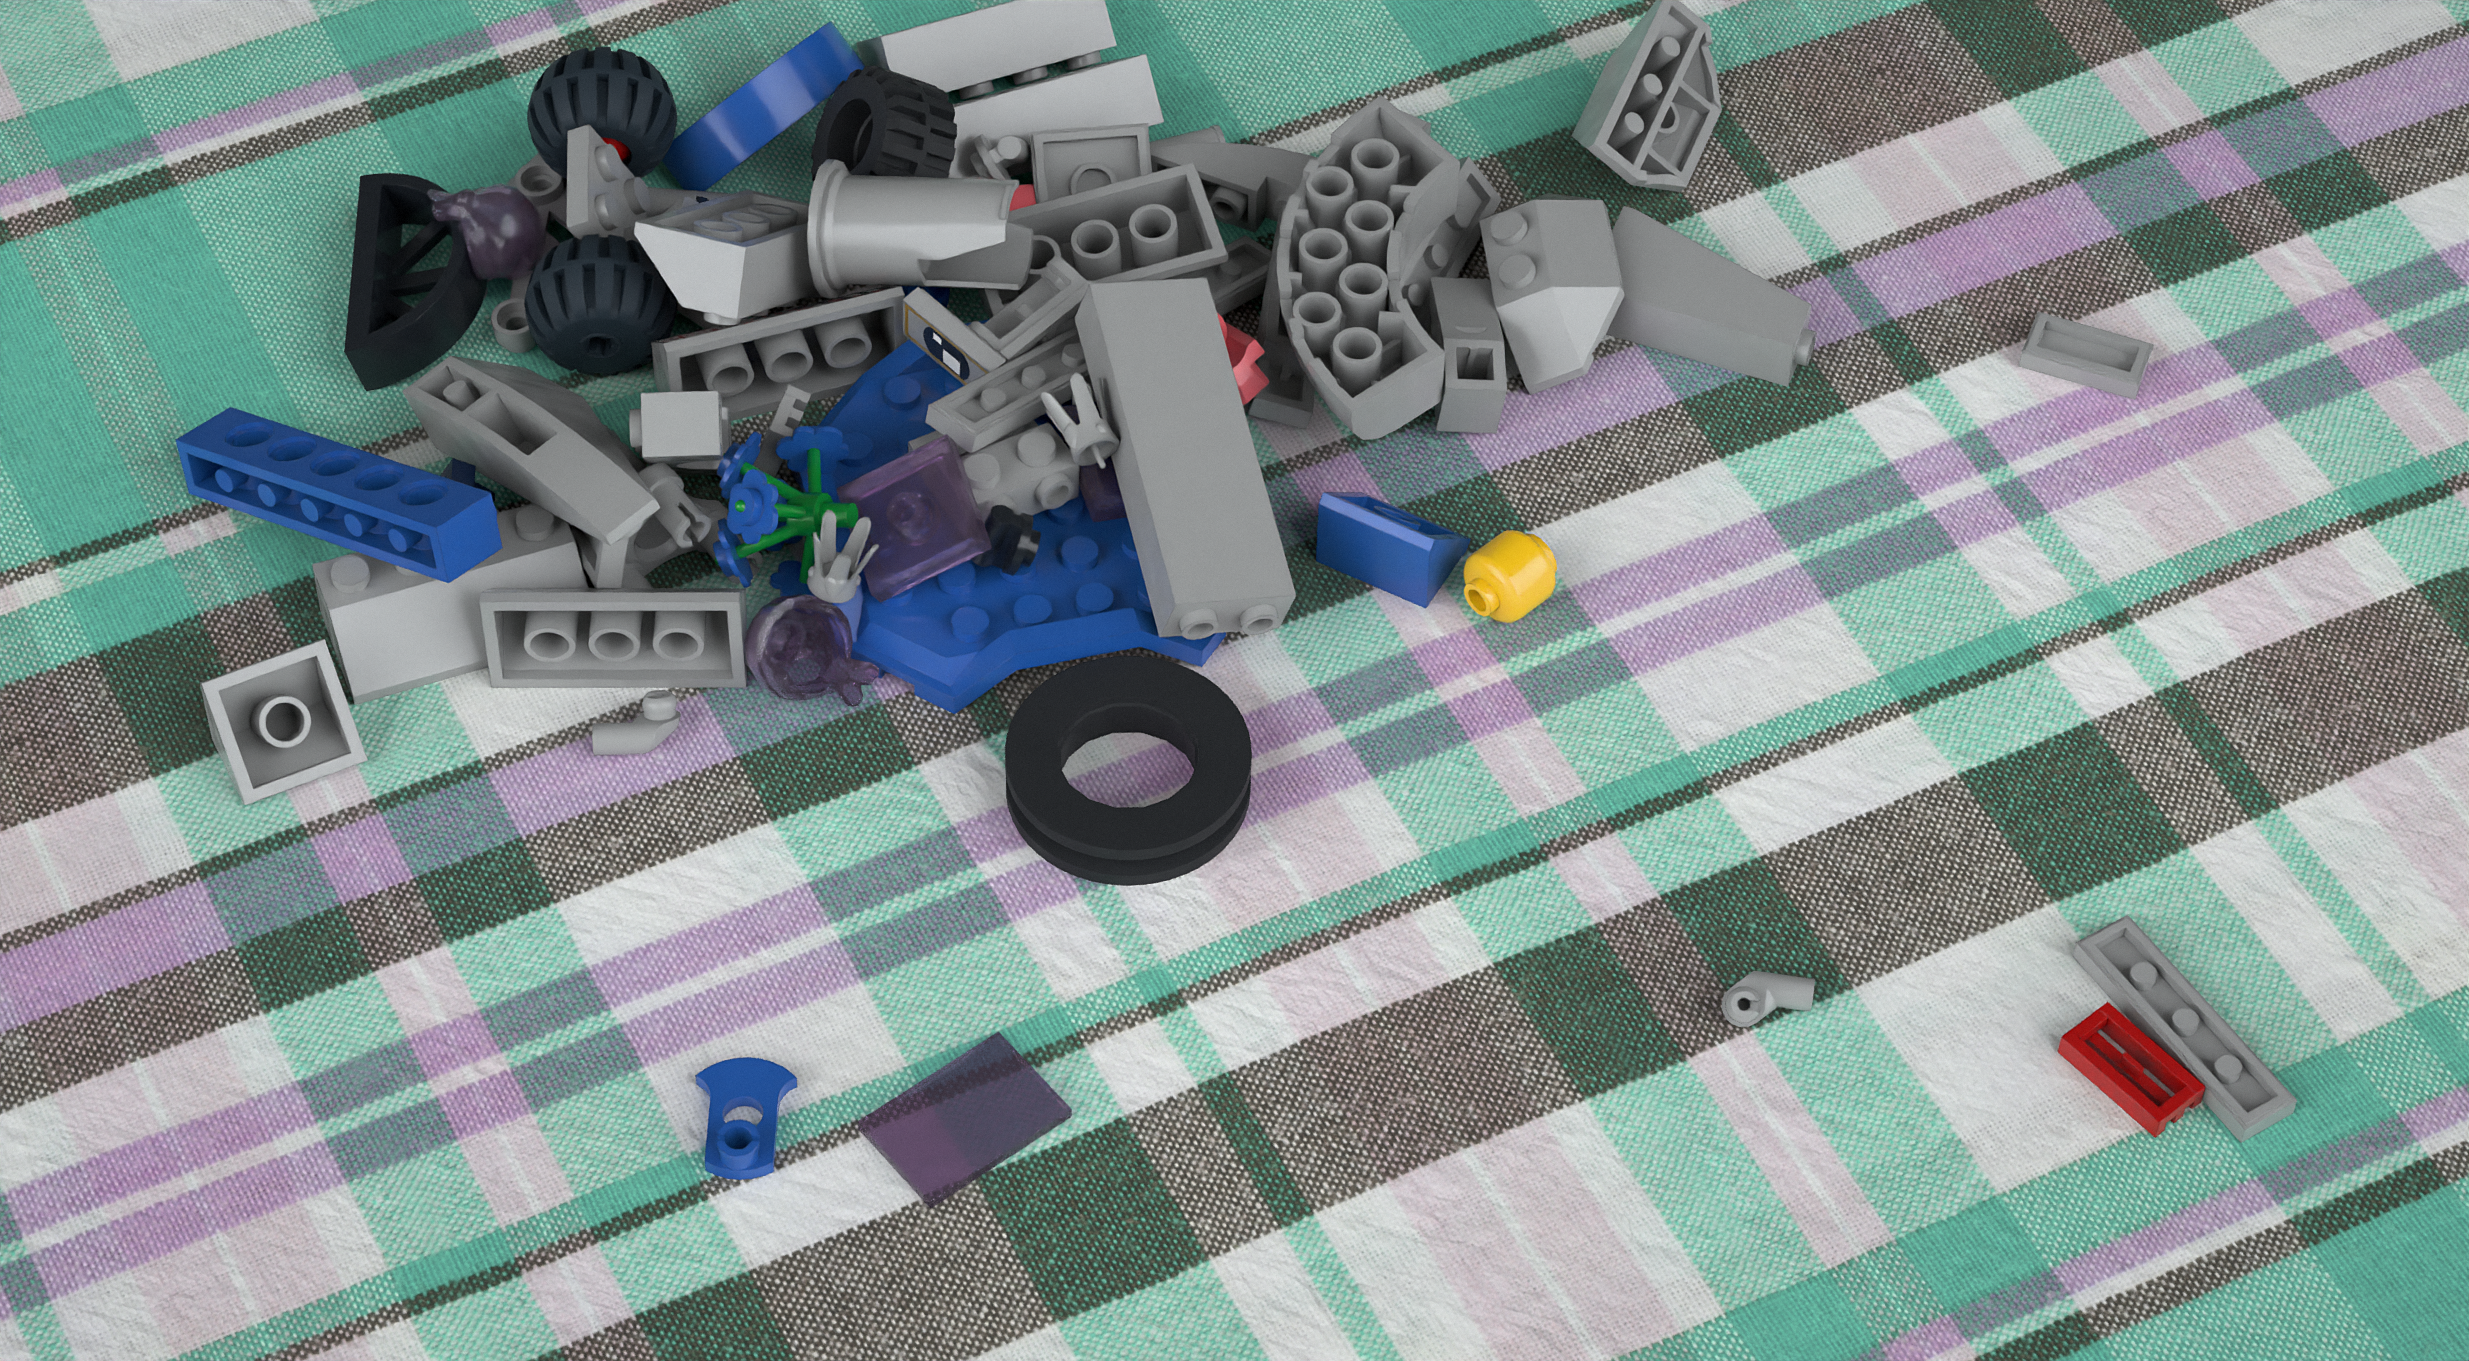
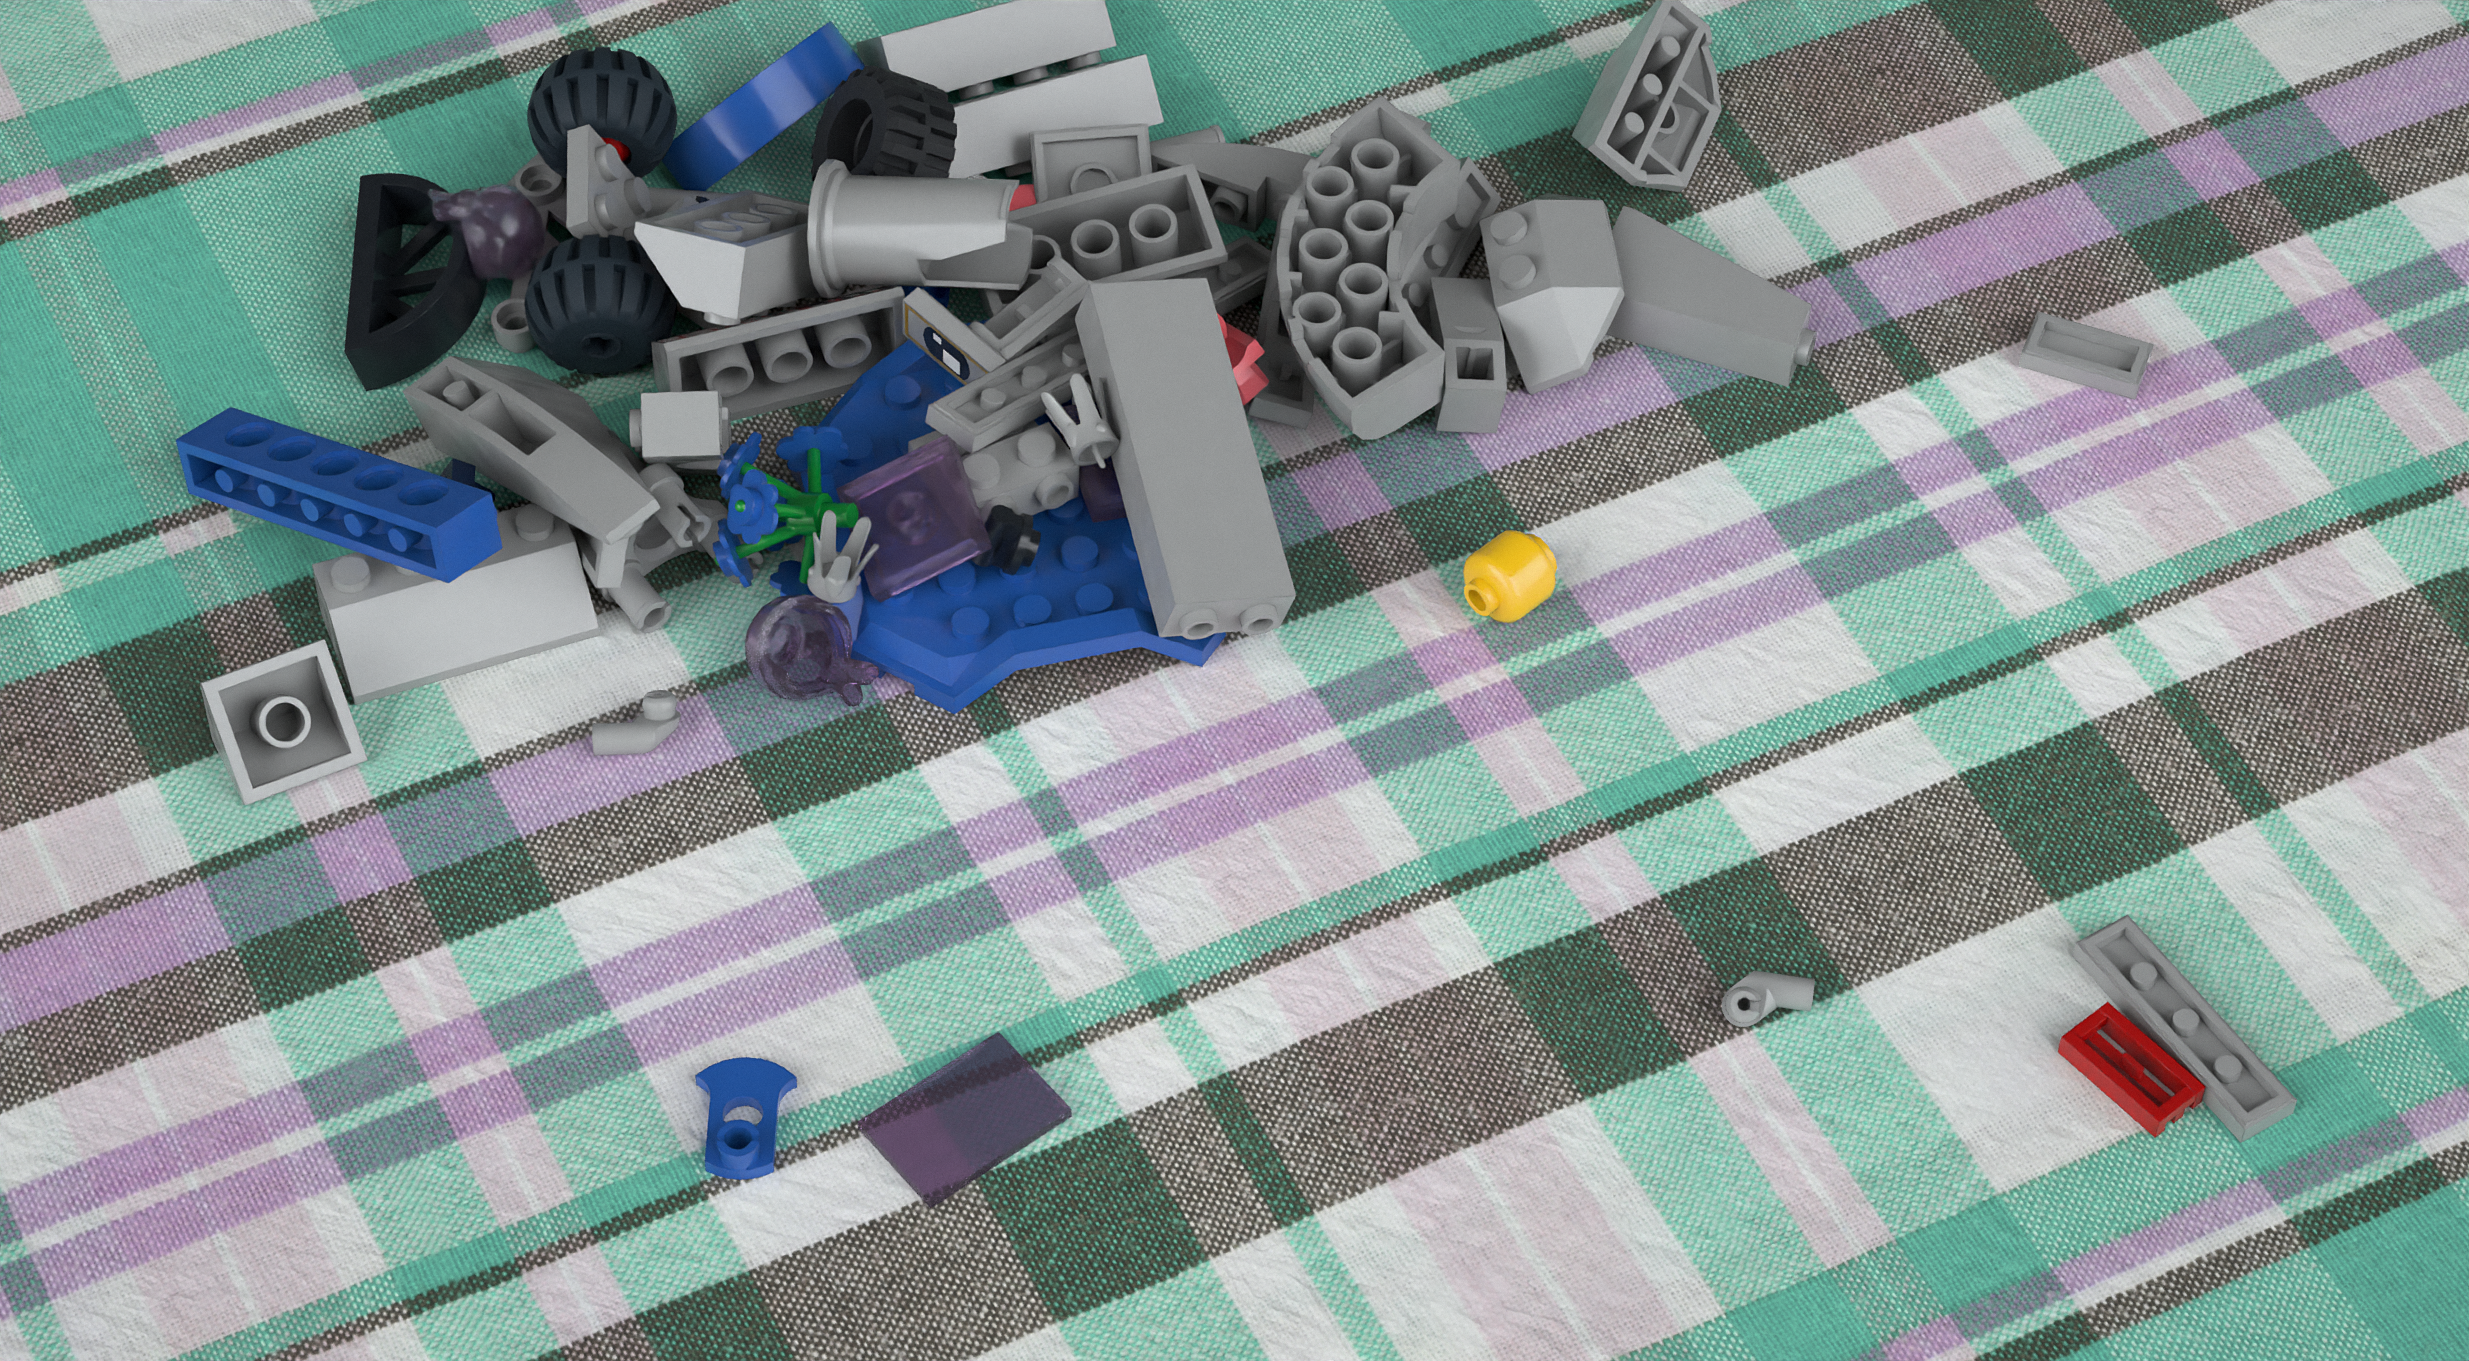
(615, 637): light grey slope -> none
(782, 425): light grey tile -> none
(993, 161): light grey plate -> none
(1128, 842): black tyre -> none
(1386, 545): blue slope -> none

